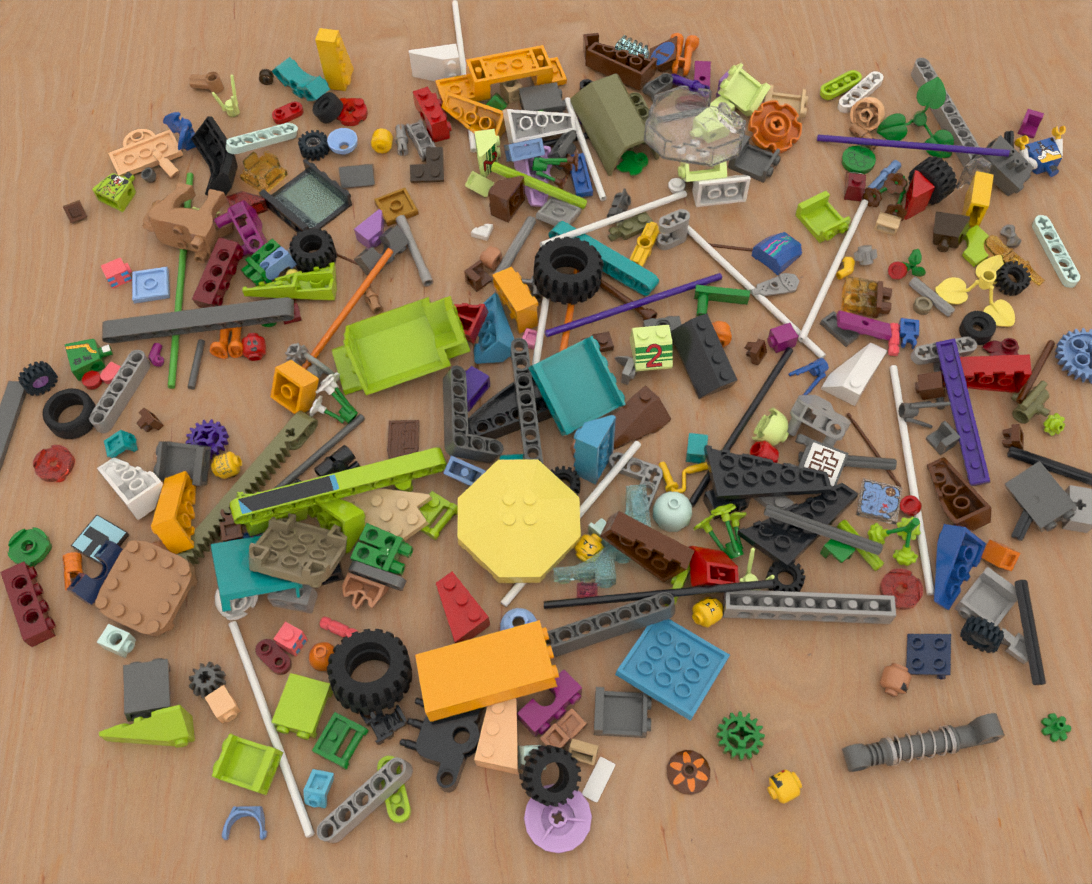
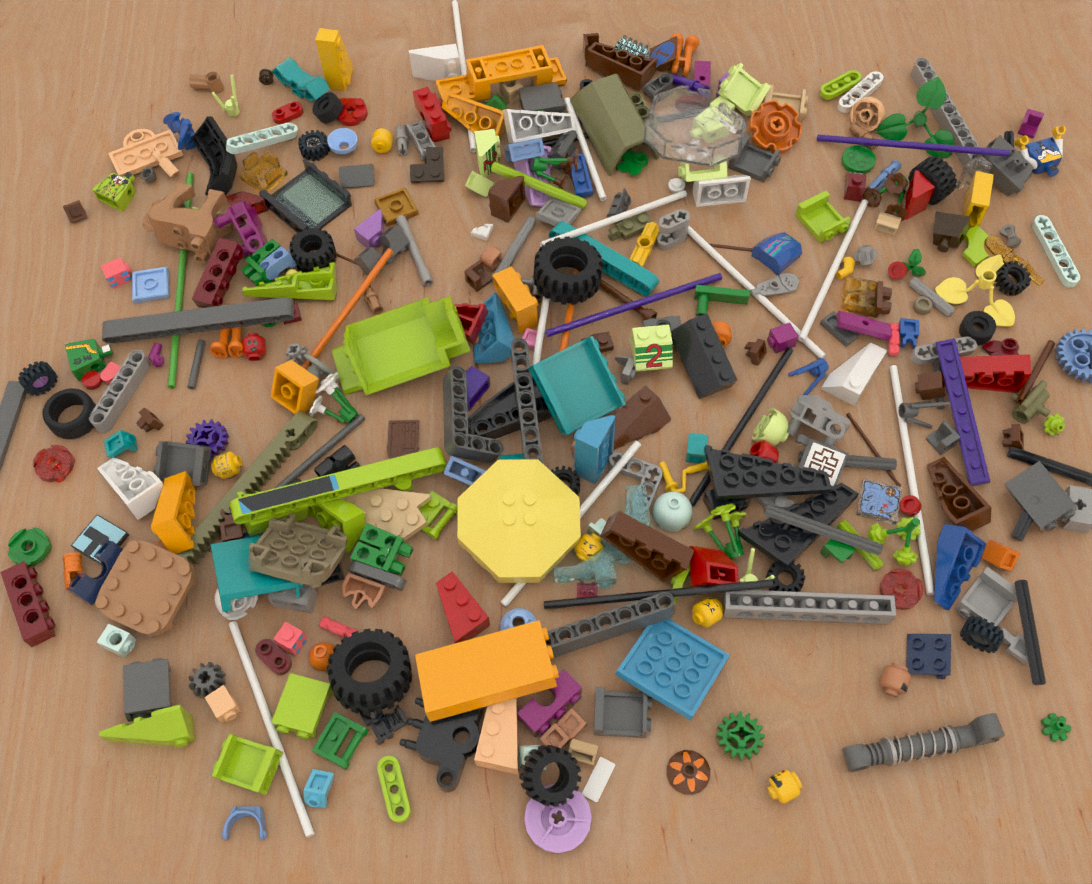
(354, 802): light grey beam -> none

